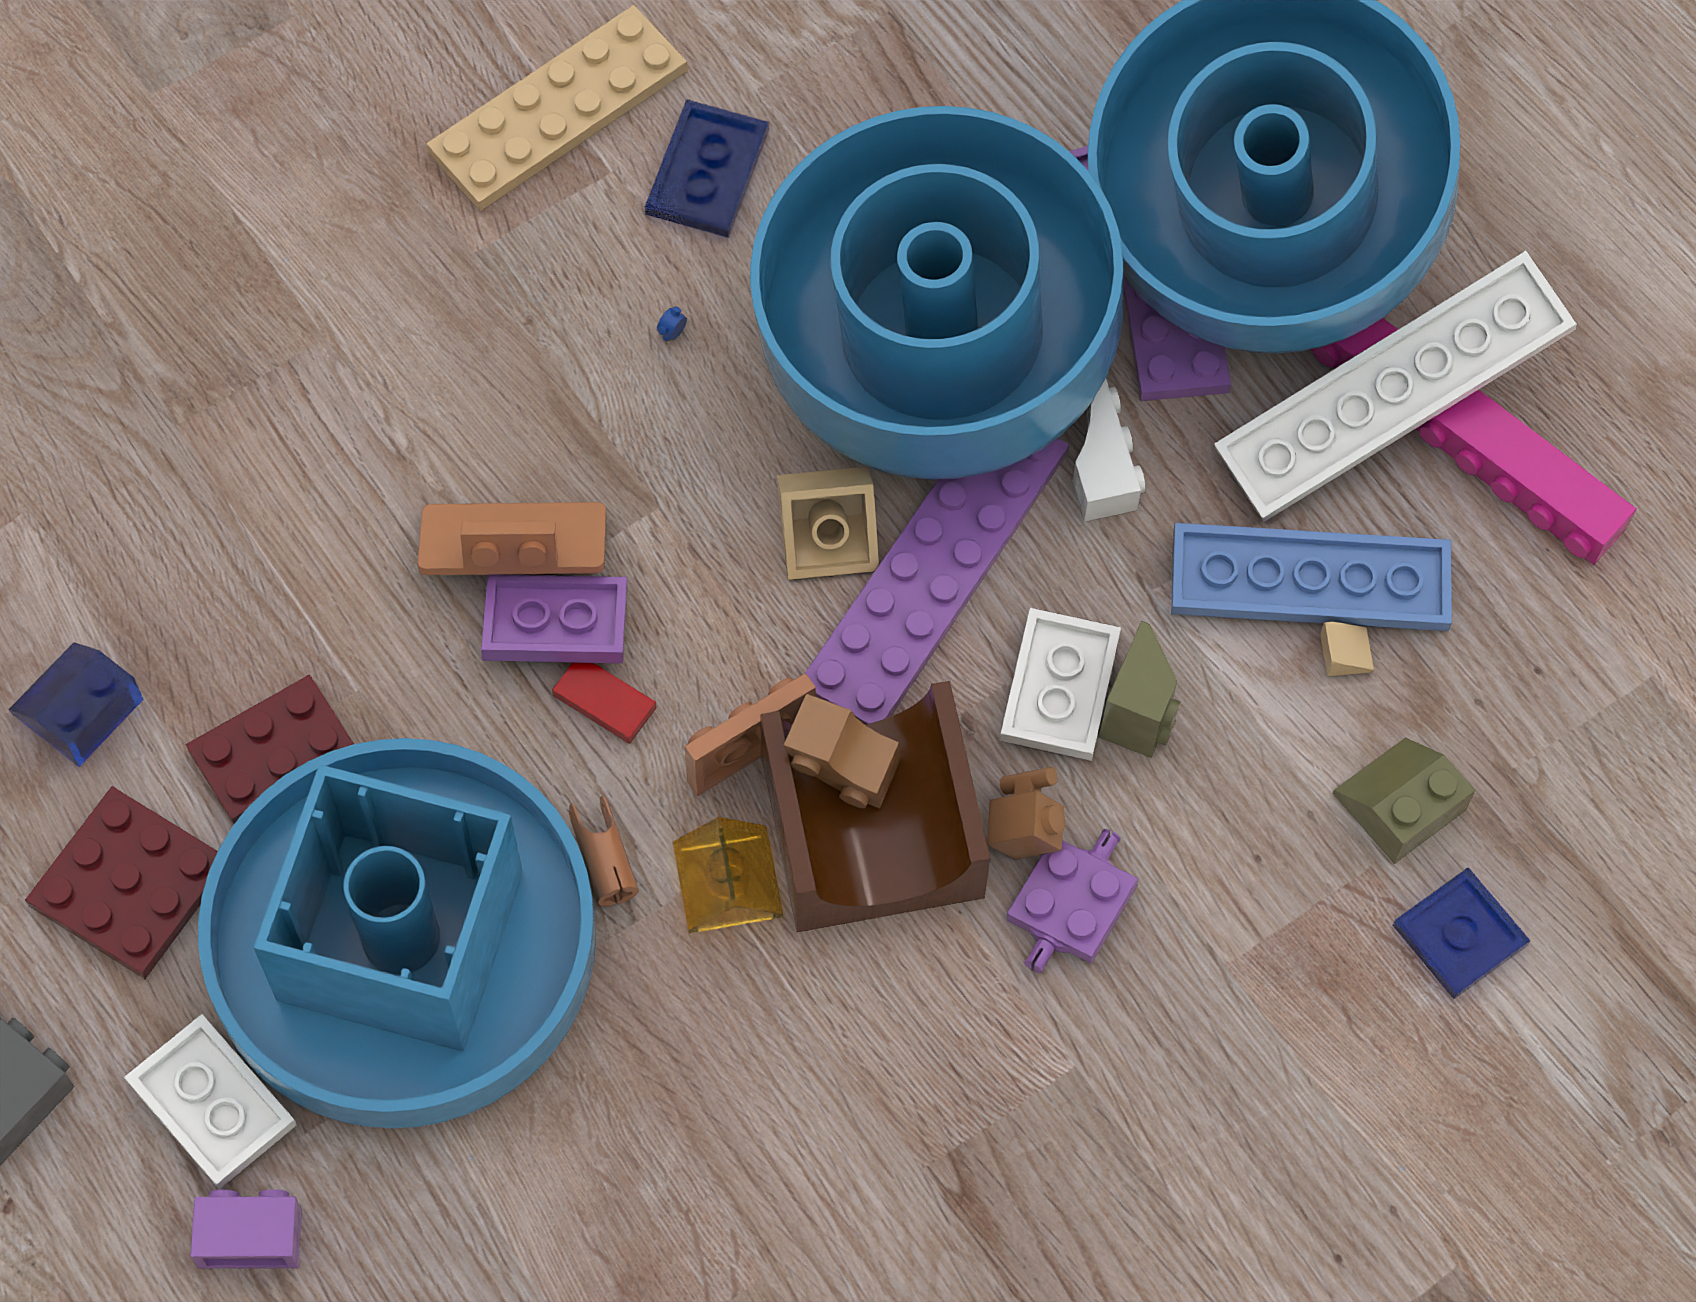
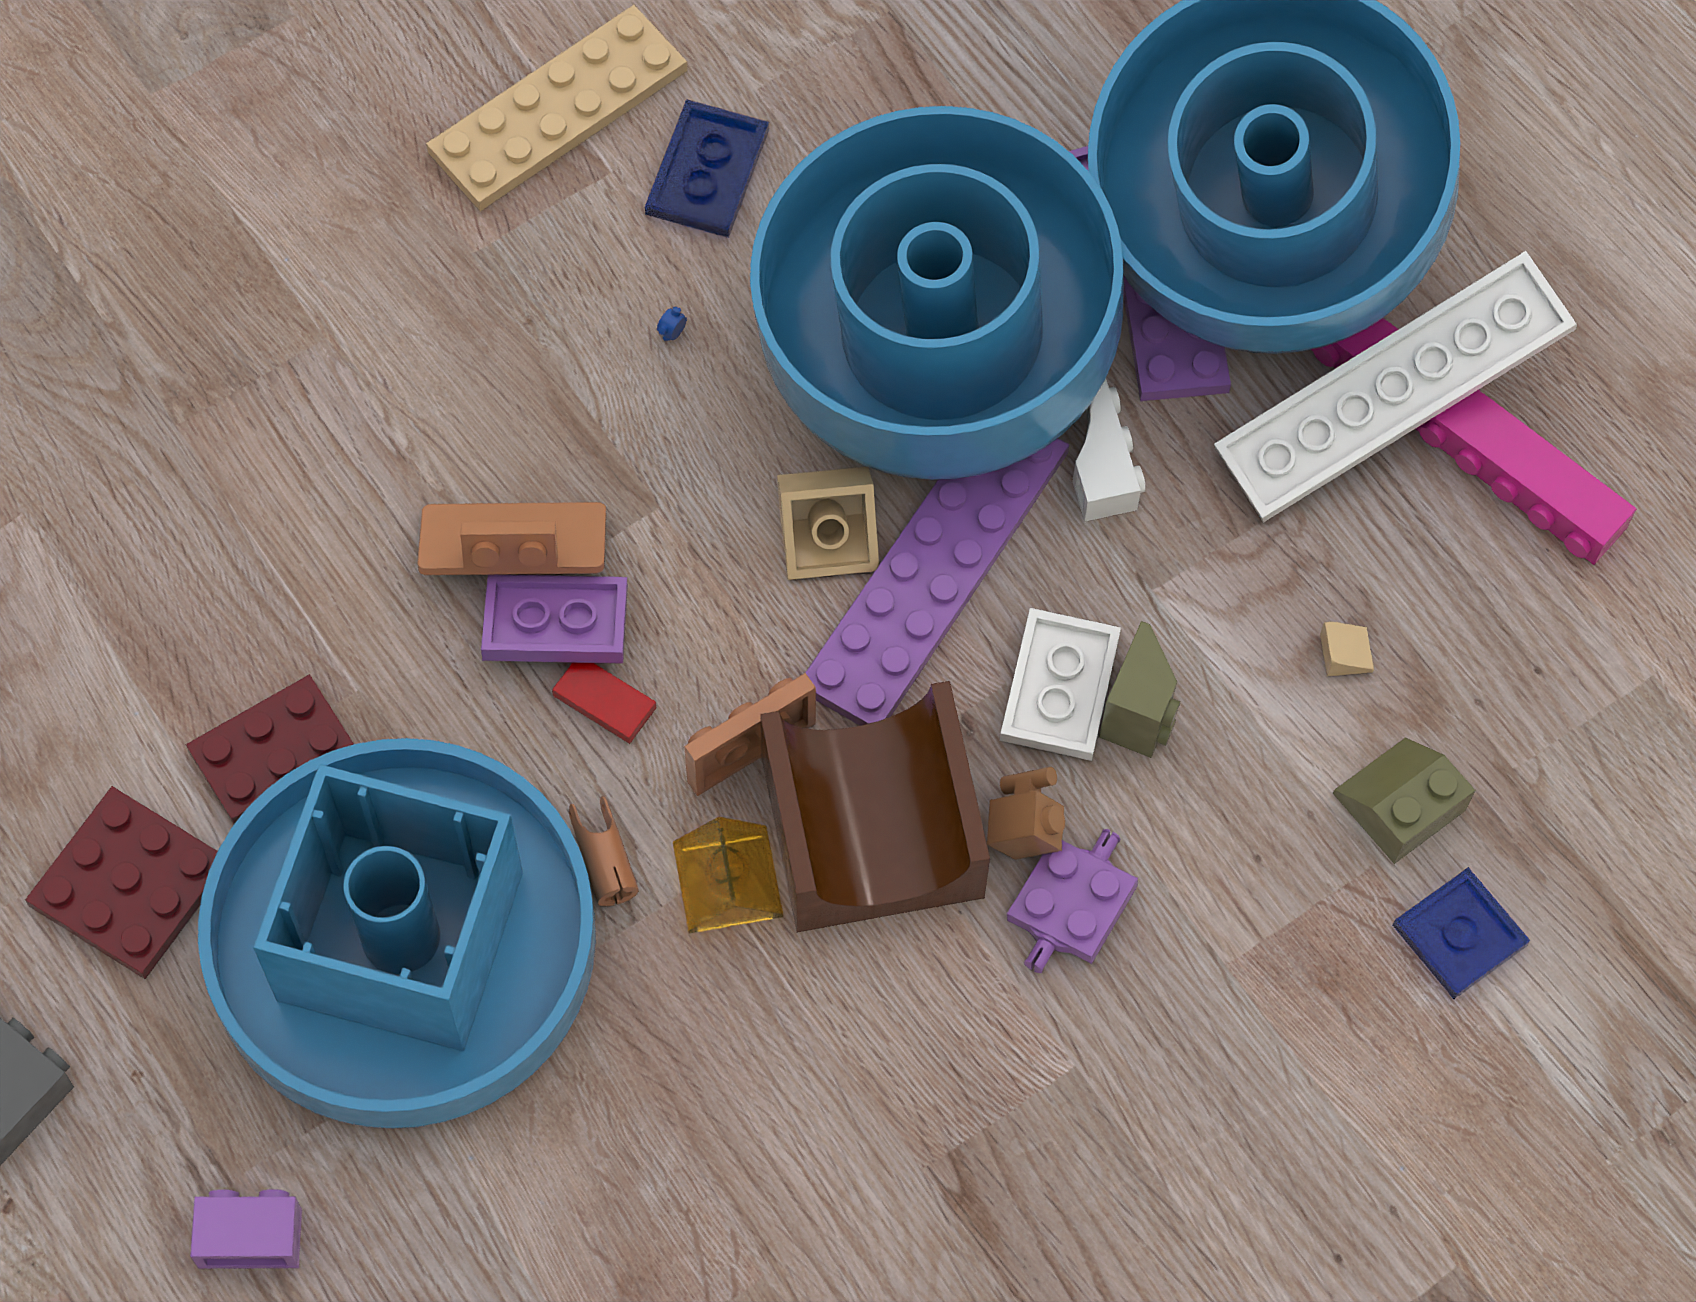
(78, 702): clear blue slope -> none
(210, 1101): white plate -> none
(842, 752): medium nougat brick -> none
(1311, 576): medium blue plate -> none

